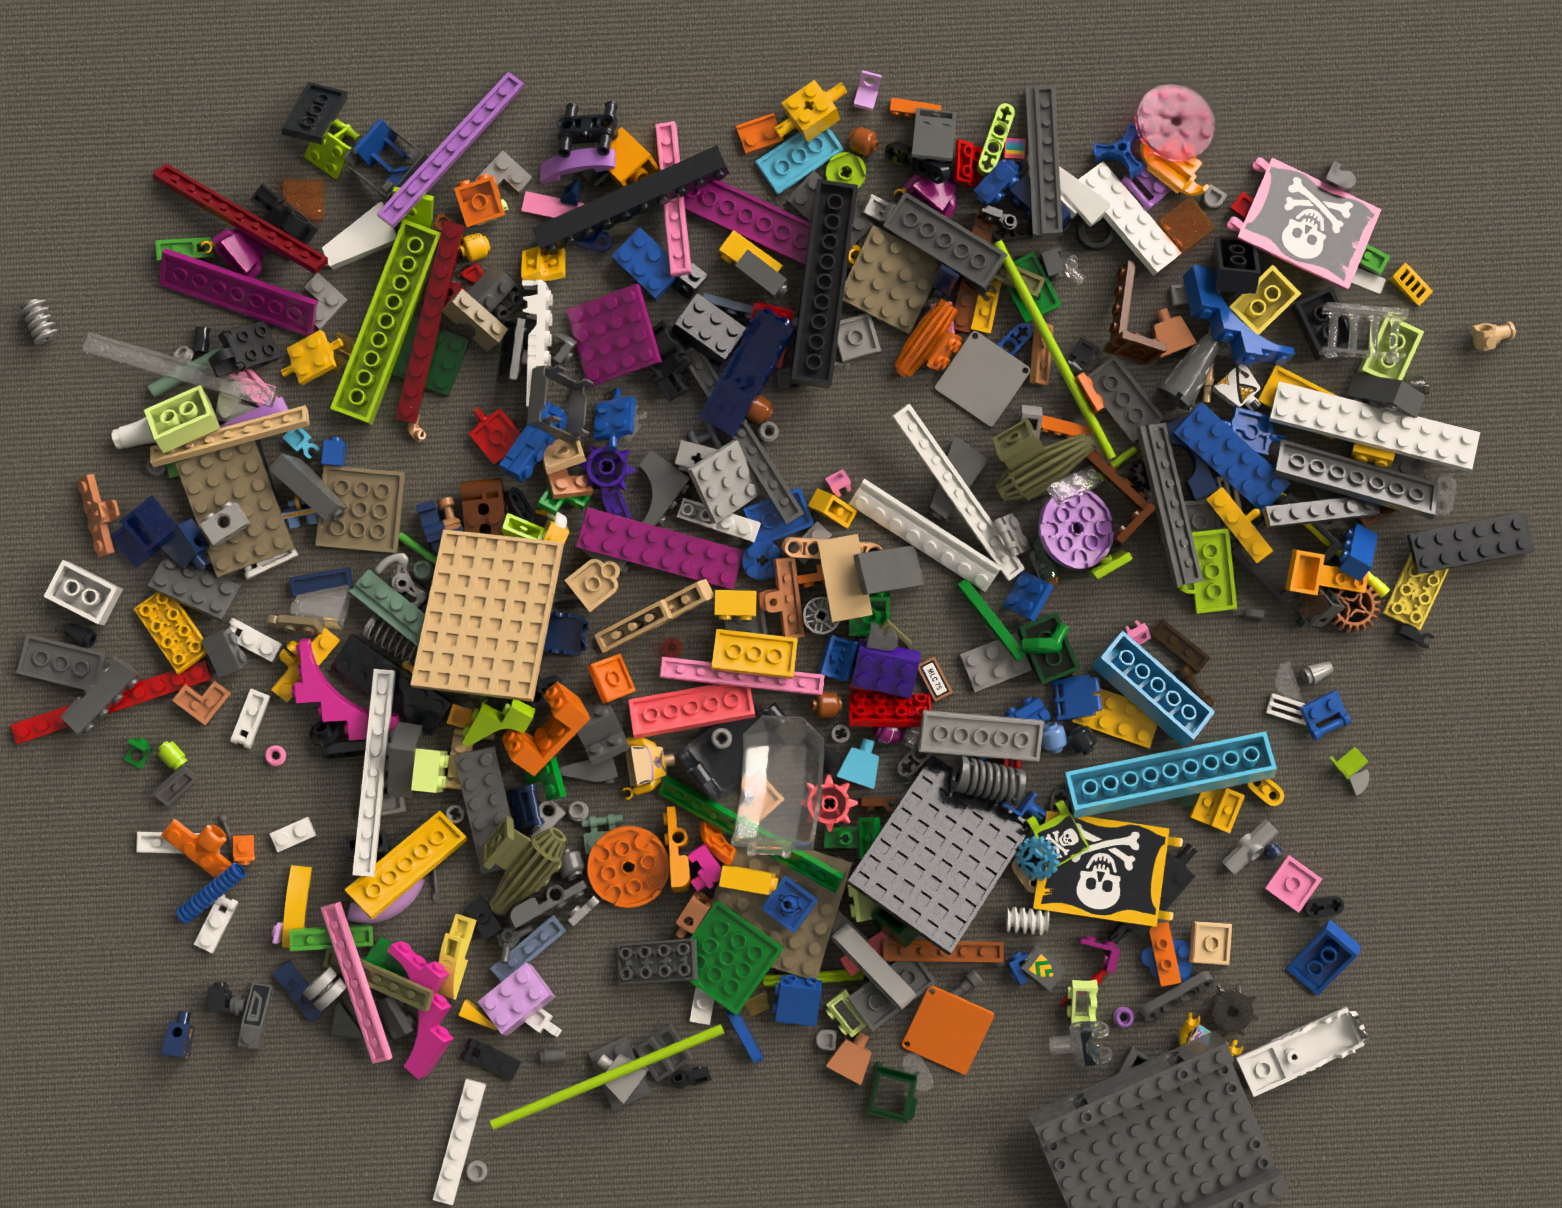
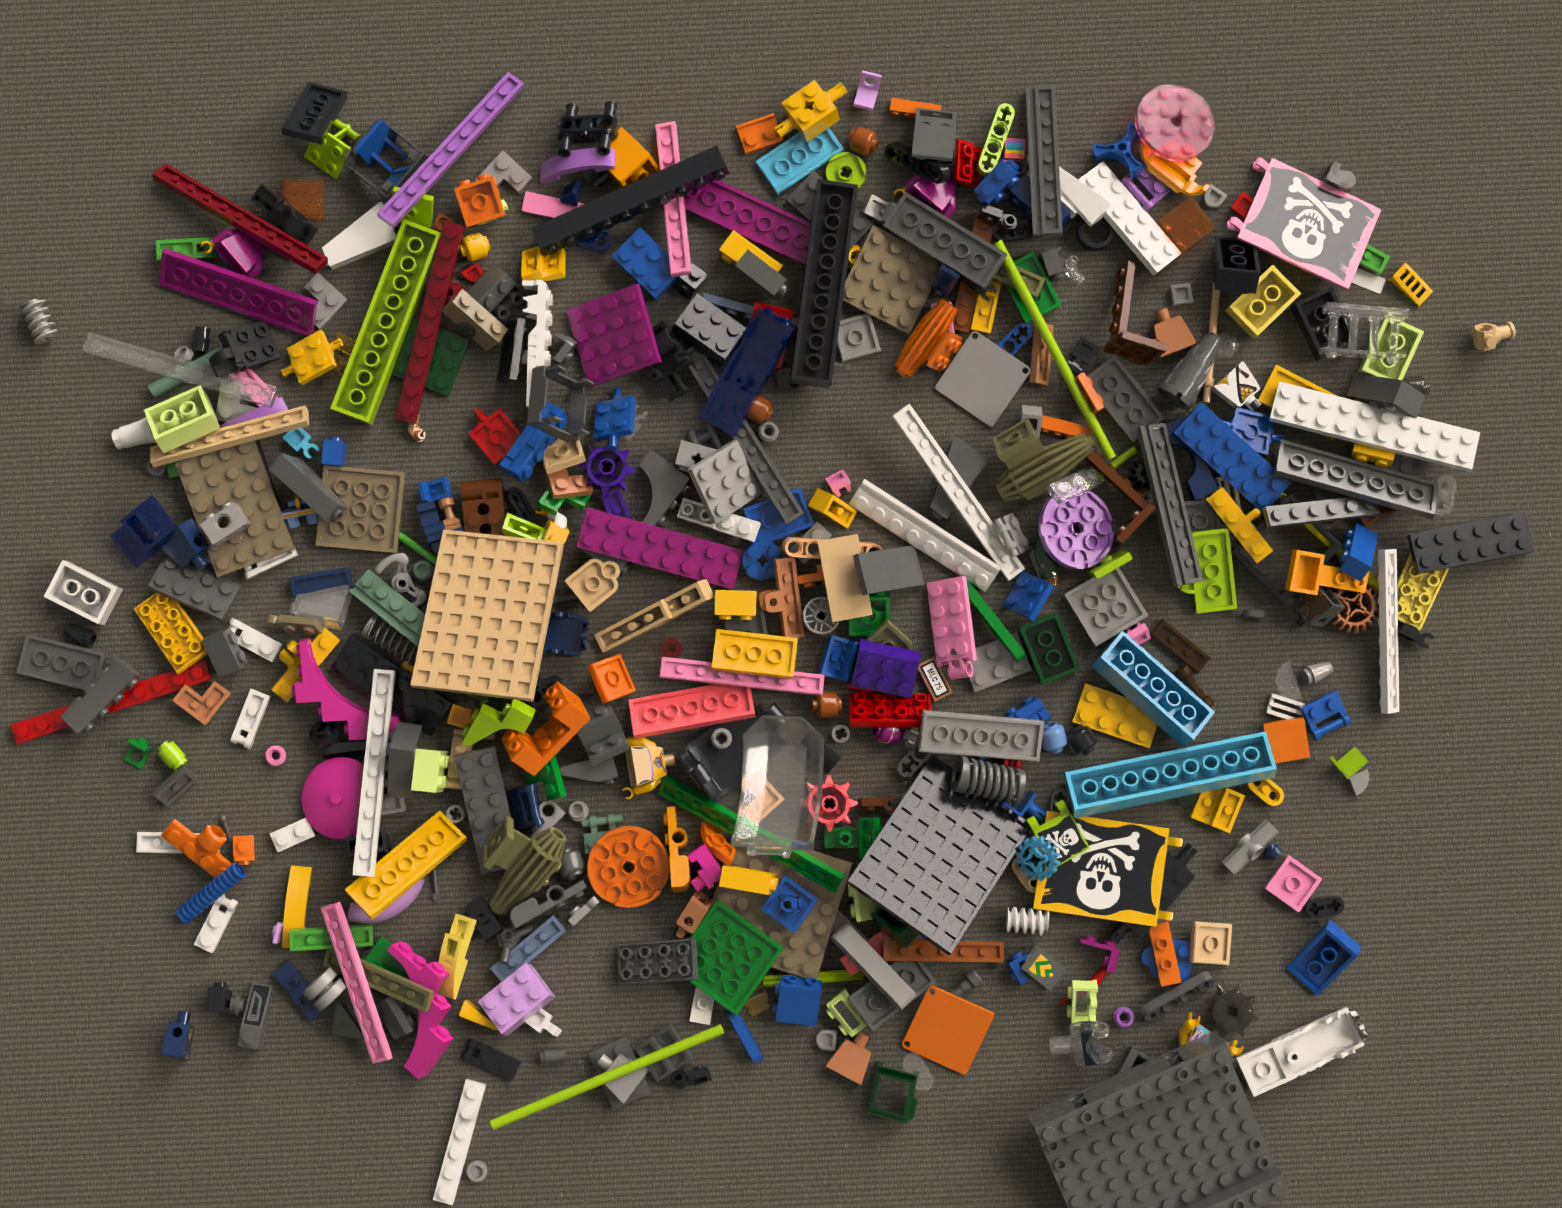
(98, 515): nougat plate -> none
(333, 797): none -> dark pink dish
(434, 490): none -> blue bracket
(860, 765): medium azure torso -> none
(881, 639): flat silver leg -> none
(952, 626): none -> bright pink hinge
(1046, 645): green arm -> none
(1077, 697): blue plate -> none
(1106, 606): none -> light grey plate
(1225, 325): blue arch -> none
(1287, 739): none -> orange tile
(1388, 630): none -> white plate

